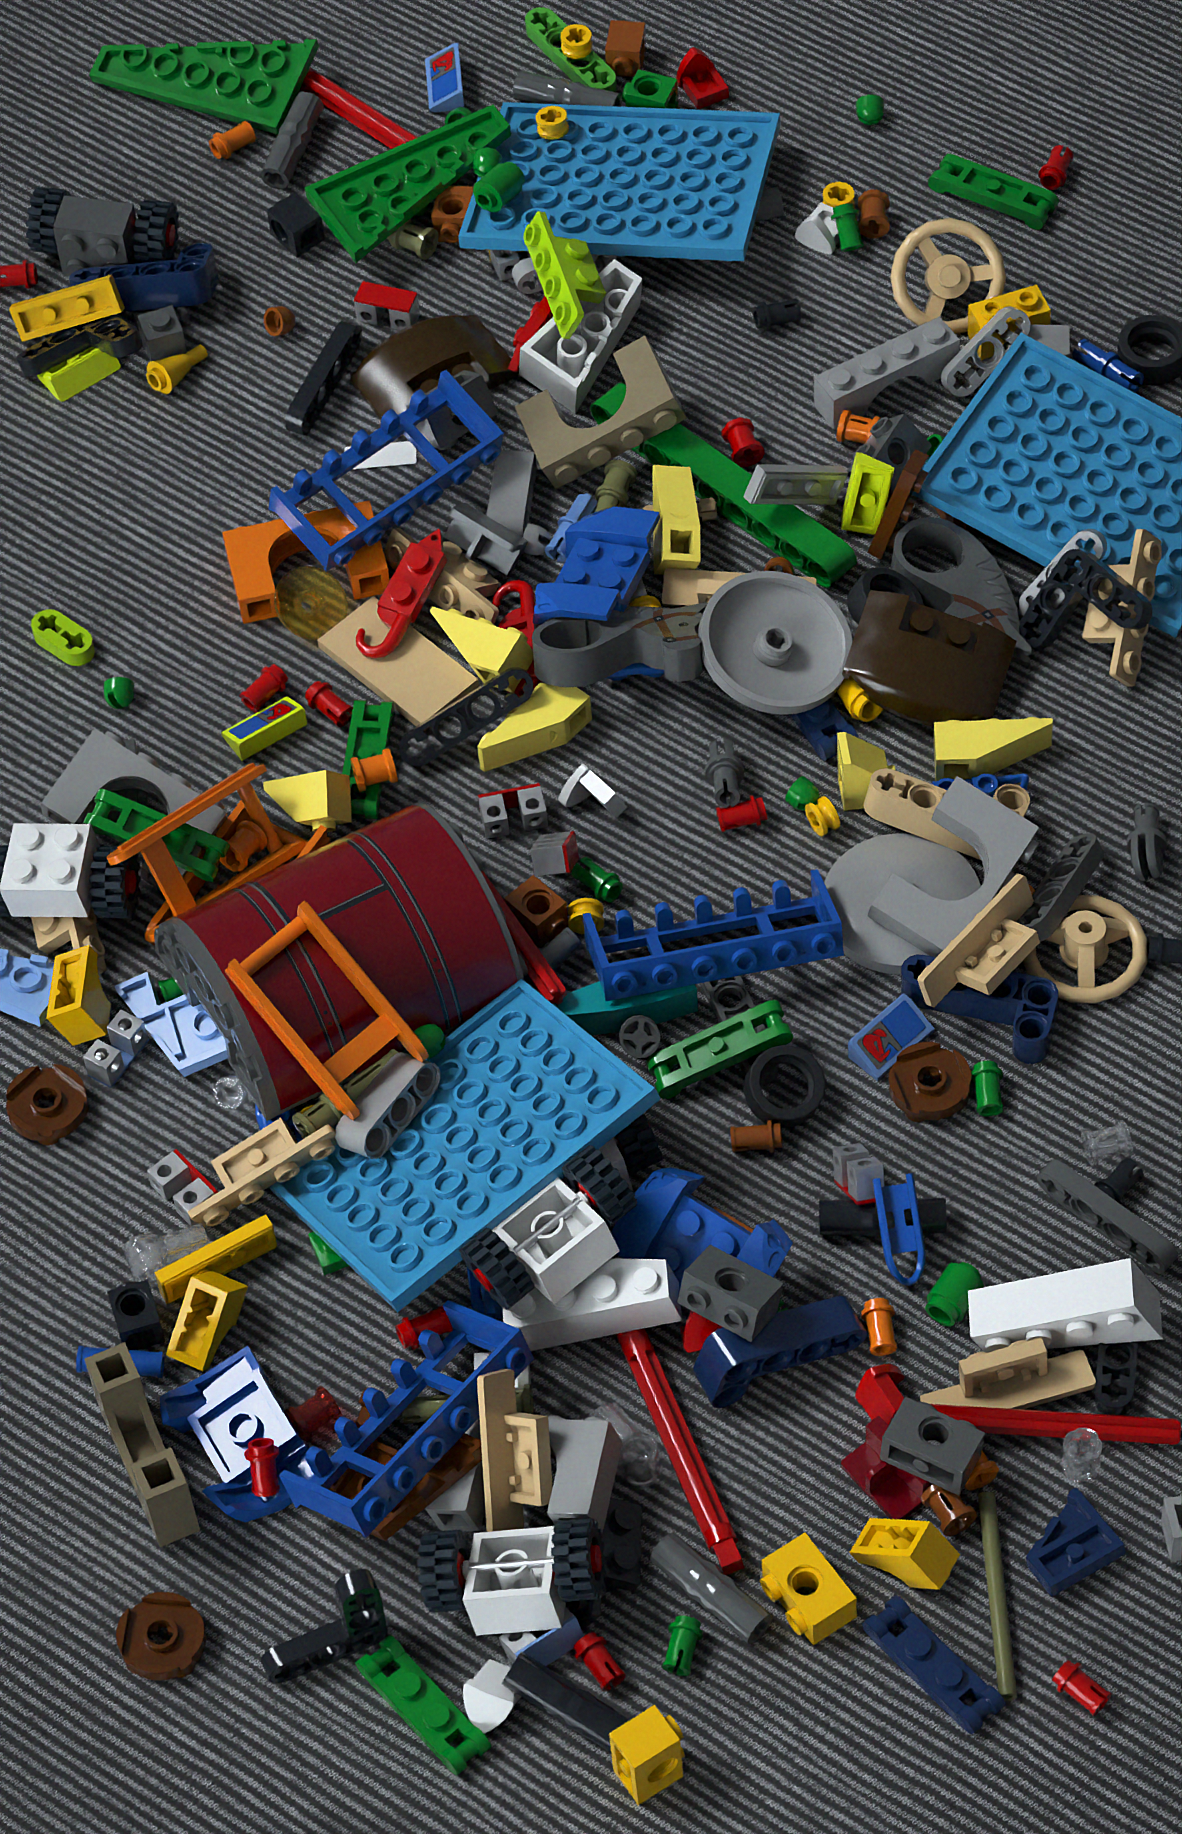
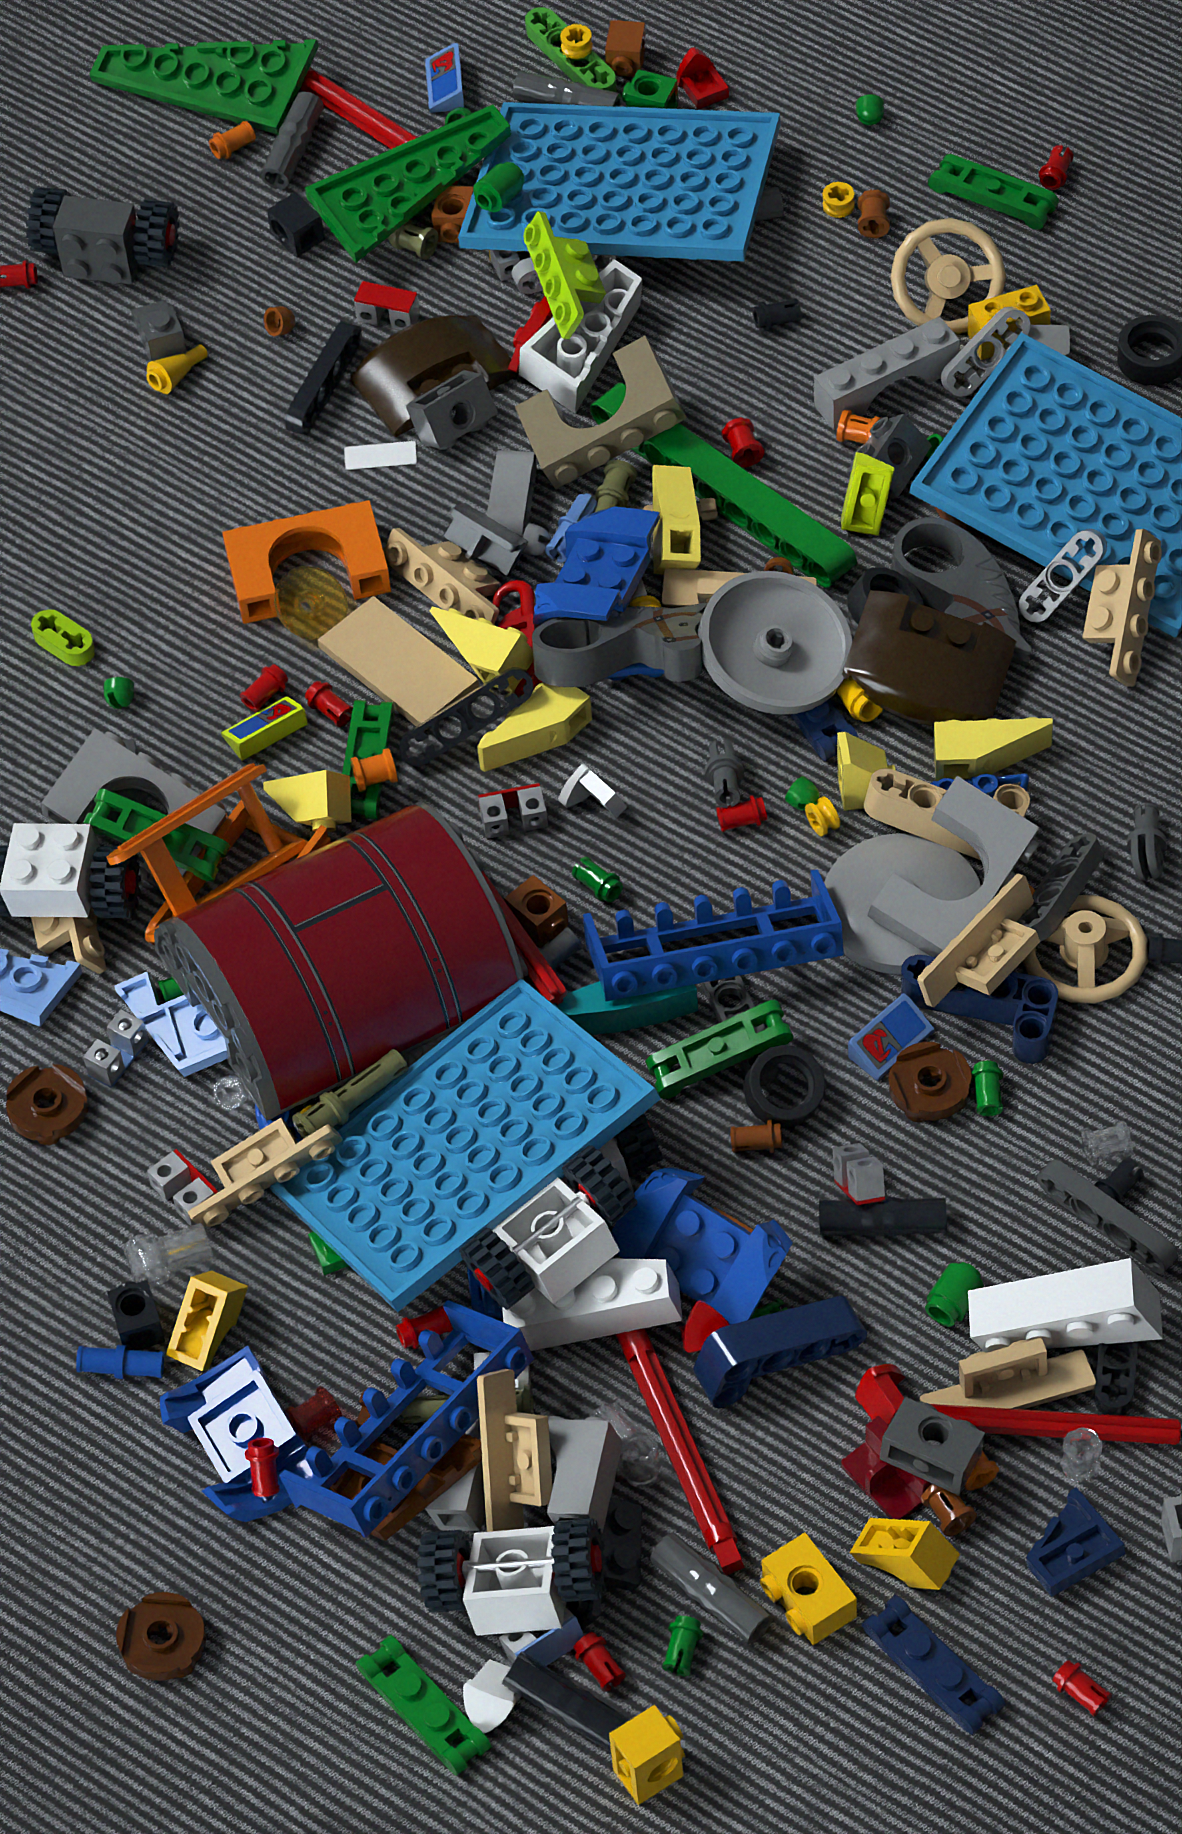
(66, 308): yellow plate -> none
(77, 998): yellow arch -> none
(78, 373): neon yellow slope -> none
(106, 334): black beam -> none
(148, 1464): dark tan arch -> none
(161, 283): dark blue beam -> none
(218, 1256): yellow tile -> none
(243, 844): orange bush -> none
(359, 1628): black beam -> none
(361, 1047): orange piece -> none
(364, 446): blue window -> none
(388, 1105): light grey beam -> none
(406, 593): red plate -> none
(432, 1039): green hinge -> none
(485, 160): green hinge -> none
(552, 122): yellow bush -> none
(555, 853): flat silver piece -> none
(582, 906): yellow bush -> none
(639, 1043): dark grey wheel -> none
(730, 1293): dark grey brick -> none
(795, 484): light grey tile -> none
(818, 230): white tile -> none
(847, 227): green pin -> none
(879, 1315): orange pin -> none
(900, 503): reddish brown plate -> none
(901, 1237): blue piece -> none
(997, 1596): olive piece -> none
(1085, 586): black beam -> none
(1107, 365): blue pin -> none

